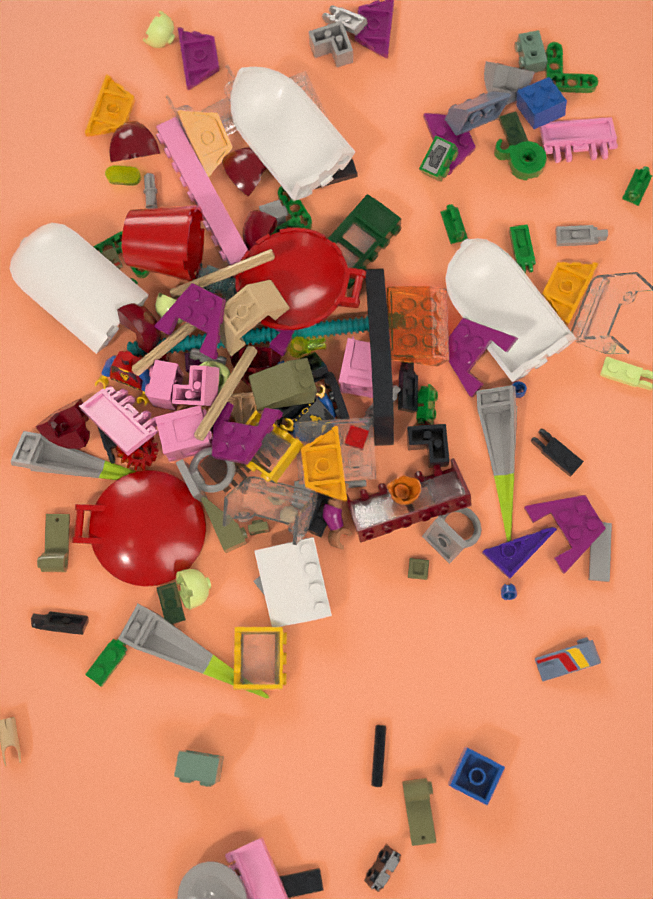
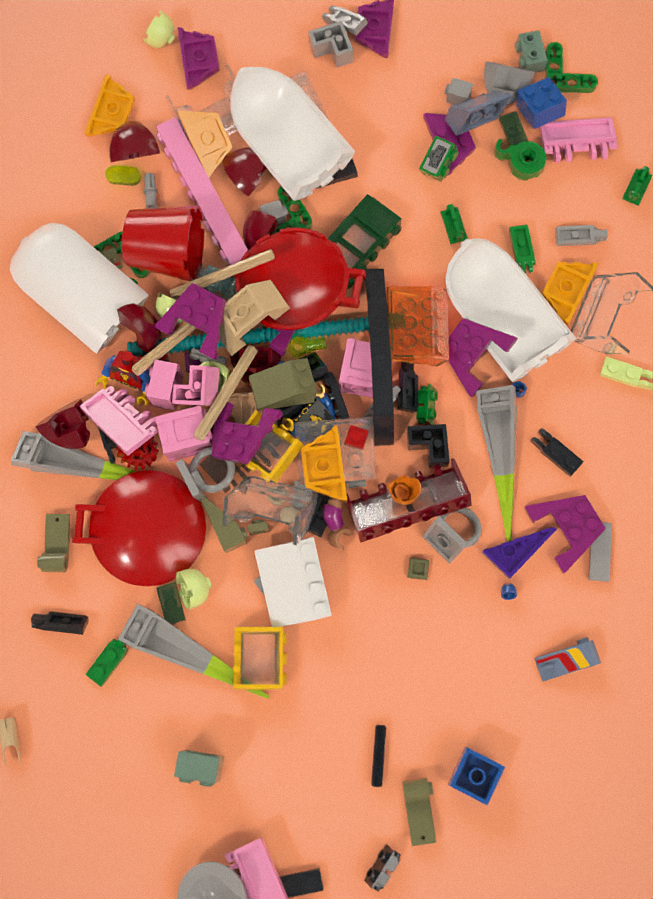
(458, 91): none -> light grey brick

